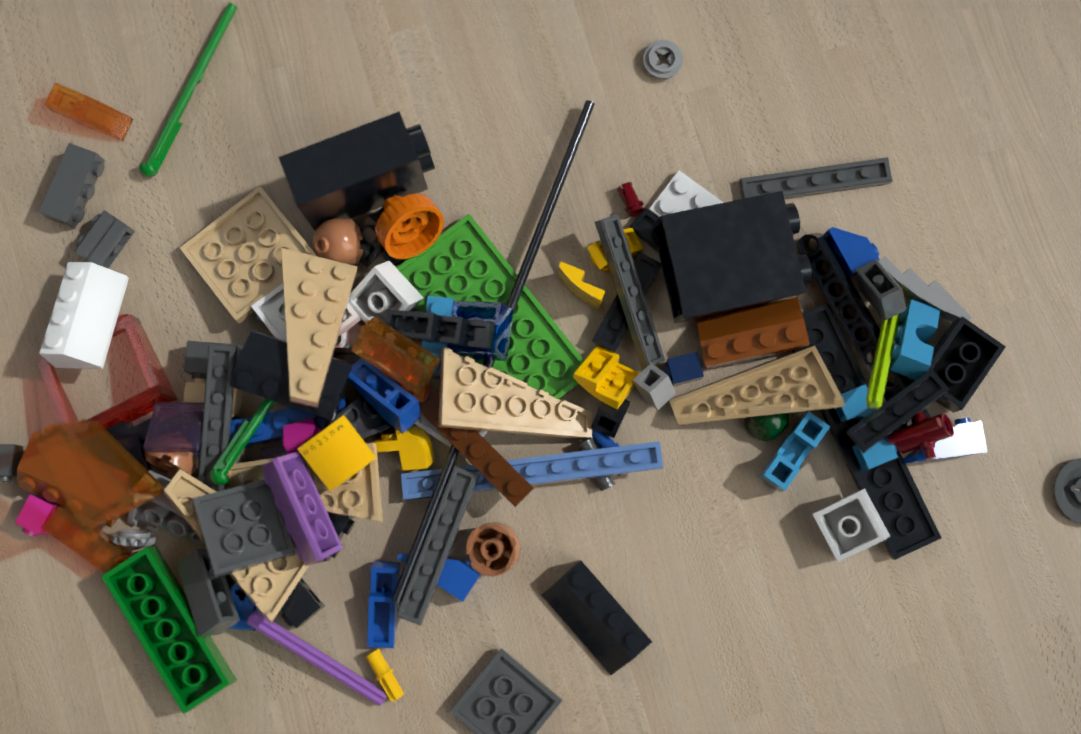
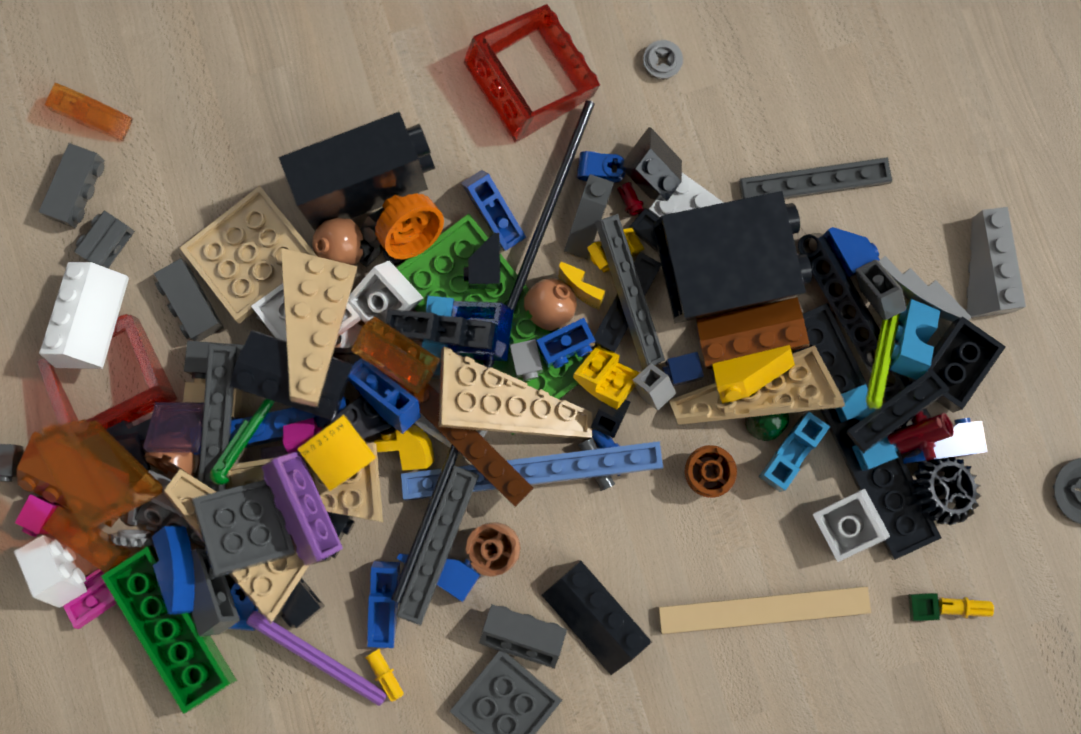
(51, 571): none -> white brick
(91, 603): none -> dark pink plate
(173, 125): green bar -> none
(175, 568): none -> blue slope
(187, 301): none -> dark grey brick
(484, 265): none -> black slope
(493, 208): none -> blue slope
(500, 88): none -> clear red windscreen
(523, 636): none -> dark grey brick
(526, 360): none -> light grey brick
(551, 304): none -> nougat cylinder
(565, 343): none -> blue brick
(591, 209): none -> dark grey slope
(600, 166): none -> blue piece
(653, 166): none -> black slope
(710, 471): none -> dark orange cone
(747, 374): none -> yellow slope
(764, 610): none -> tan tile
(924, 607): none -> dark green plate
(936, 491): none -> black gear
(965, 607): none -> yellow axle
(994, 267): none -> light grey wedge

